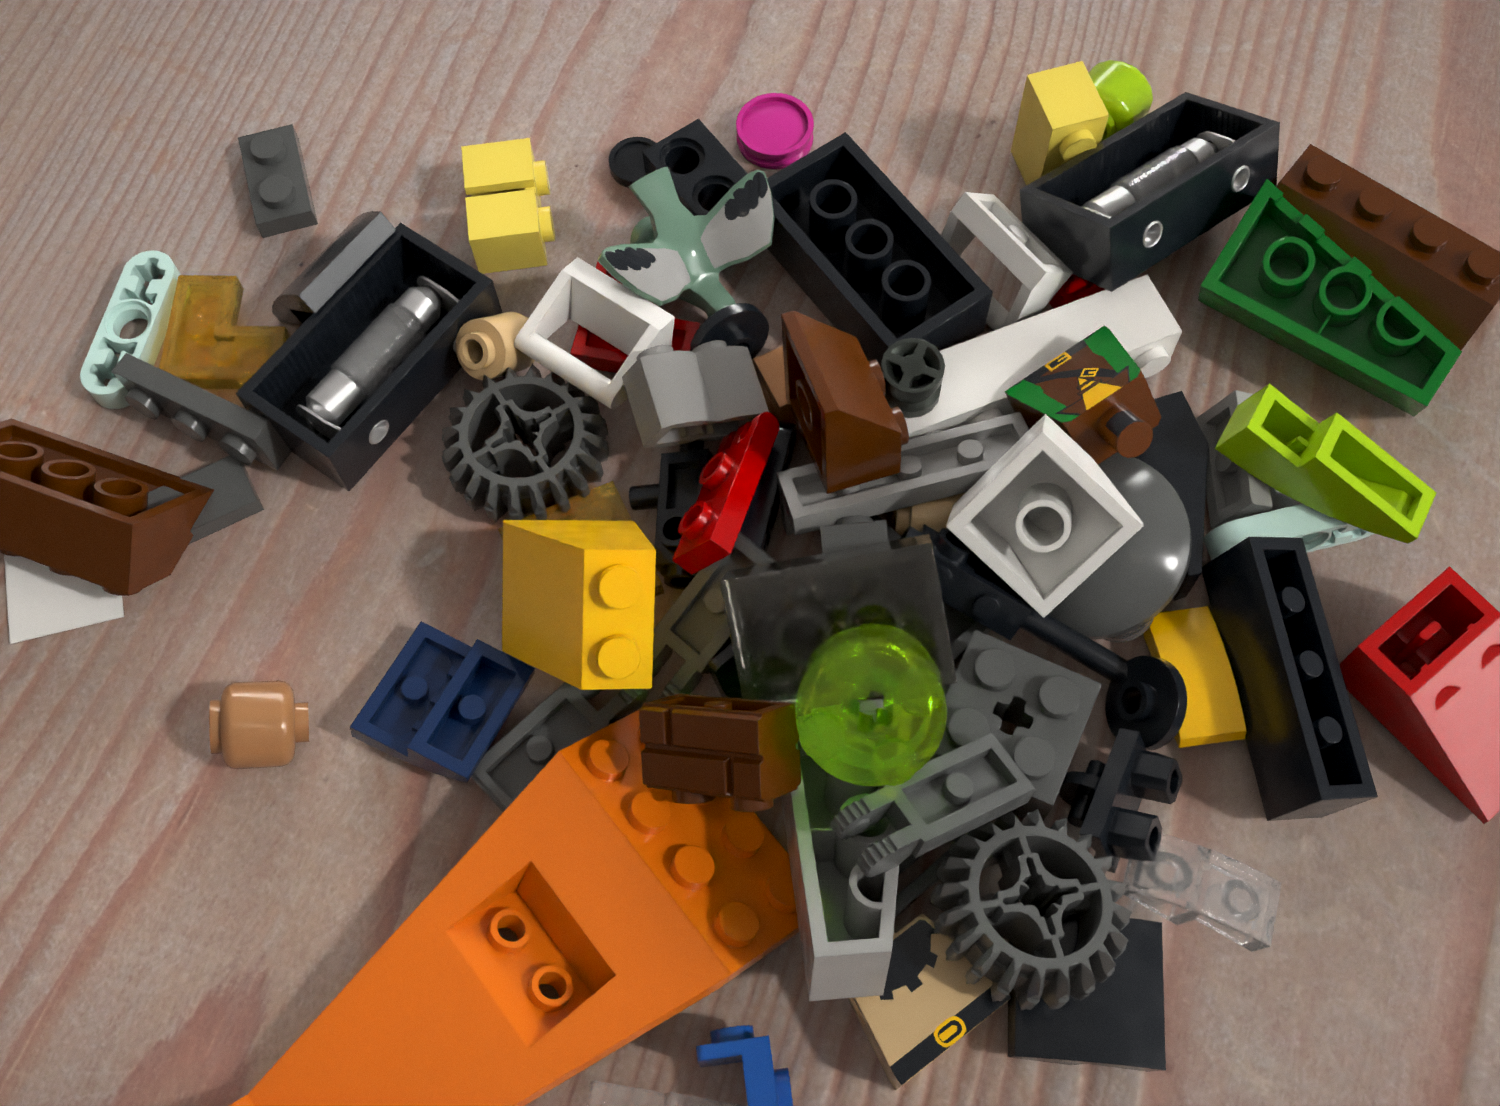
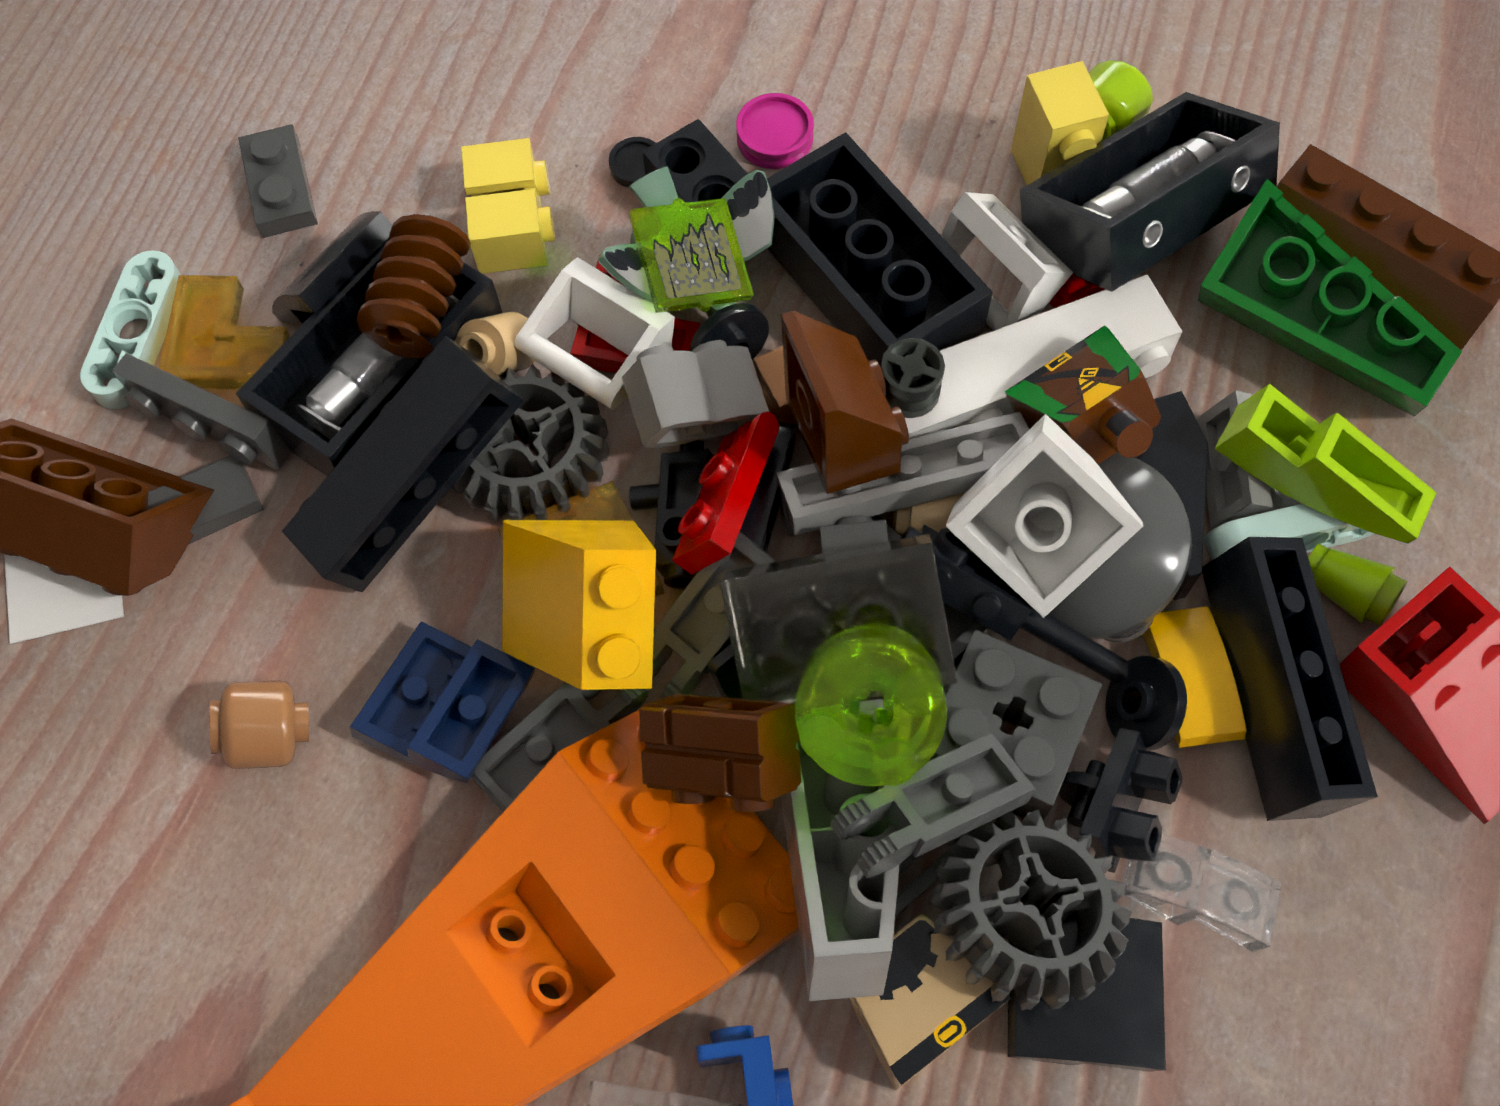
(402, 466): none -> black brick
(413, 284): none -> reddish brown piece
(690, 255): none -> piece
(1356, 583): none -> lime cone

